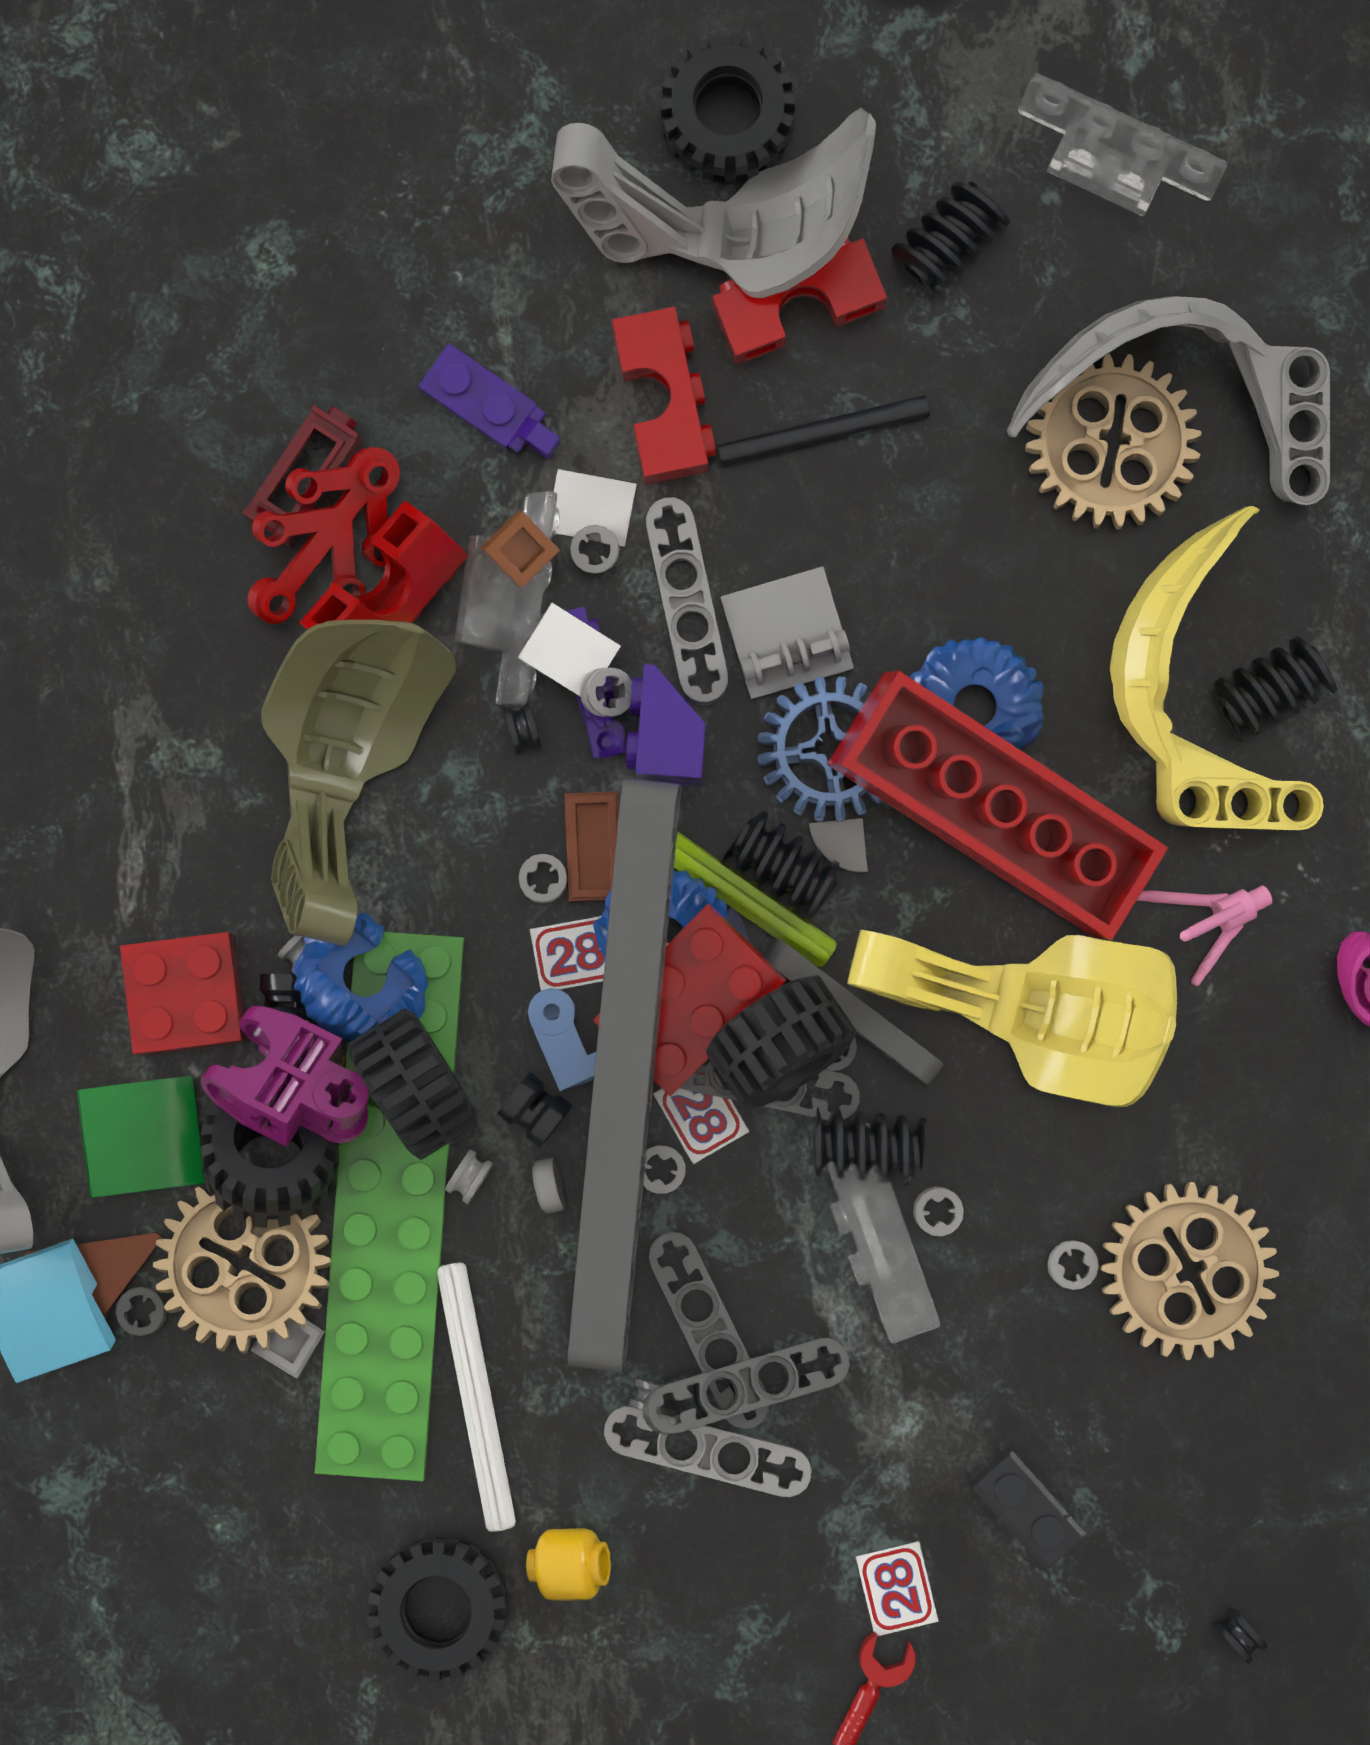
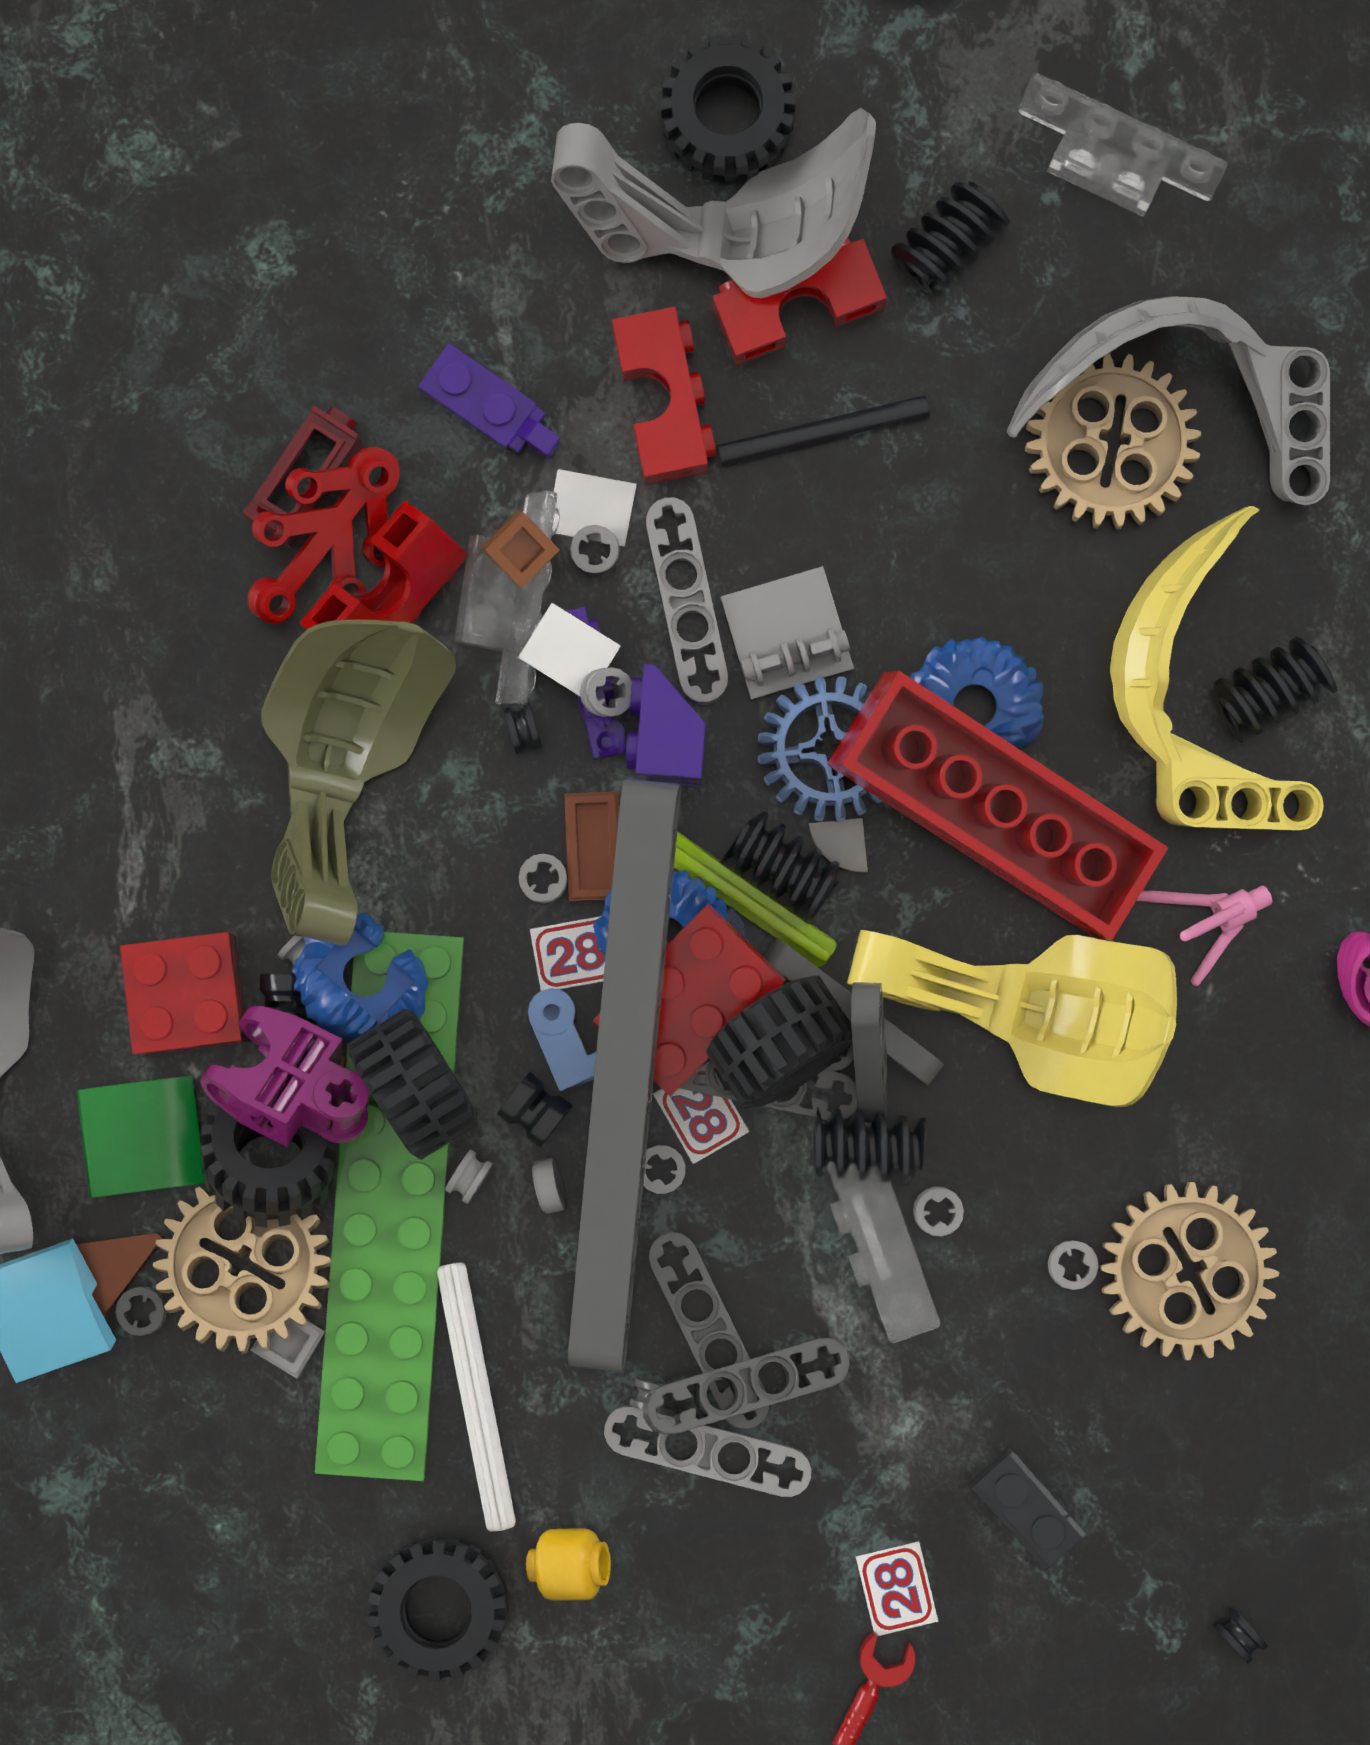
(869, 1049): none -> dark grey beam

